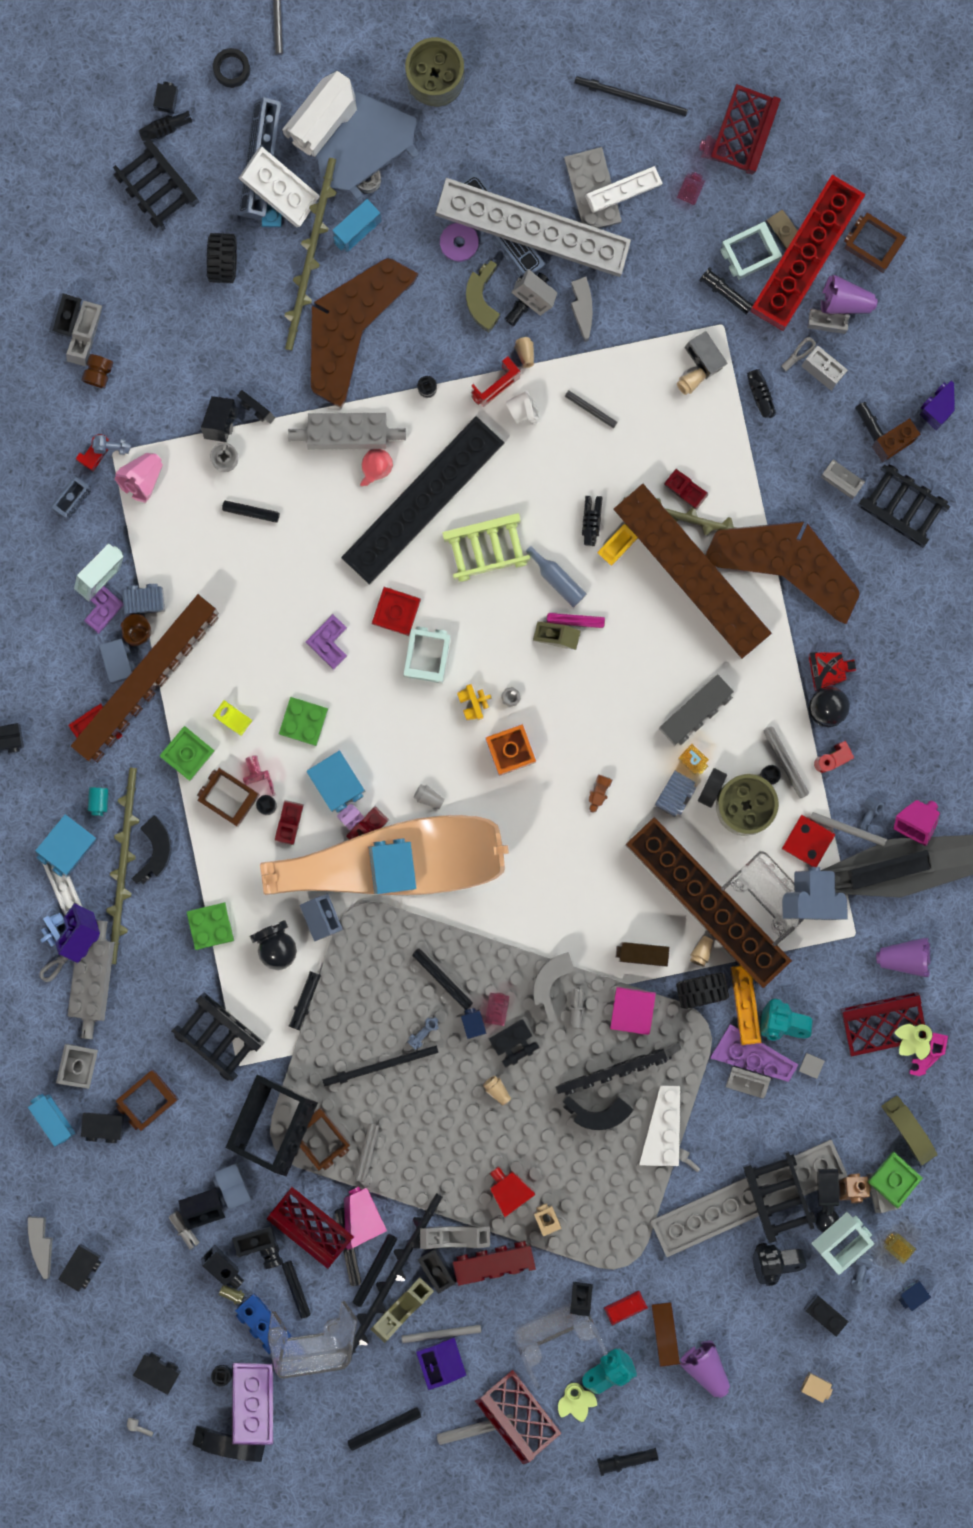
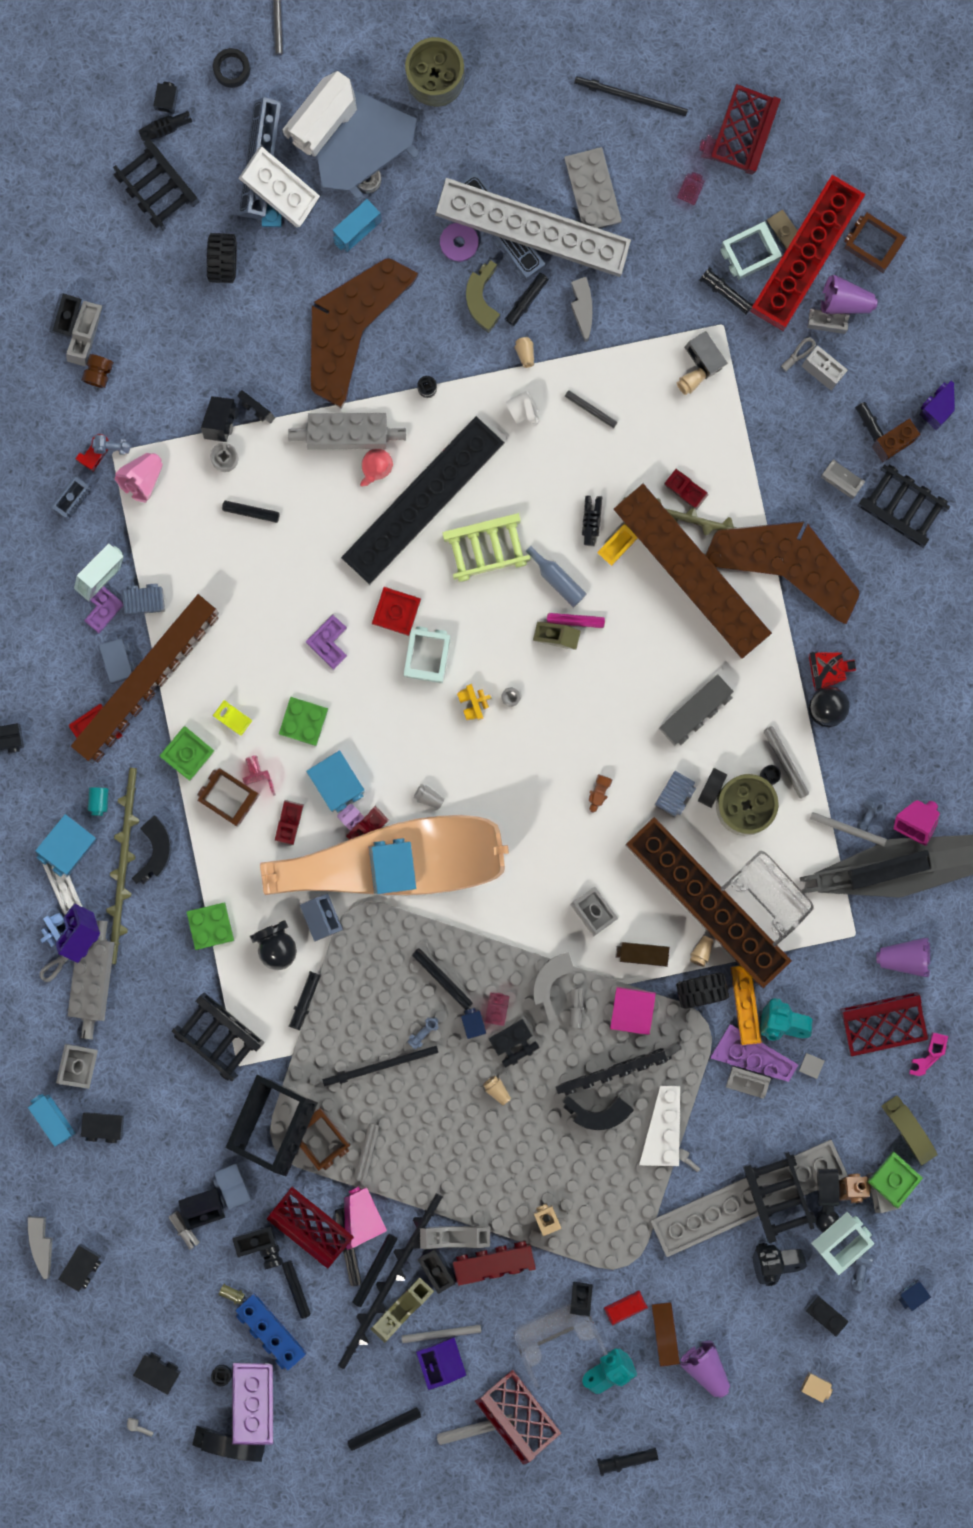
(136, 629): reddish brown hair -> none
(161, 1086): reddish brown window -> none
(215, 1261): black torso -> none
(266, 805): black wheel -> none
(310, 245): olive plant -> none
(314, 1352): clear windscreen -> none
(509, 1190): red torso -> none
(510, 750): orange brick -> none
(511, 376): red panel -> none
(534, 292): light grey hinge -> none
(578, 1404): yellowish green plate -> none
(594, 911): none -> light grey slope
(623, 189): white tile -> none
(694, 760): clear yellow brick -> none
(761, 393): black hinge -> none
(808, 841): red tile -> none
(814, 897): sand blue brick -> none
(835, 759): leg -> none
(899, 1247): clear yellow brick -> none
(912, 1042): yellowish green plate -> none

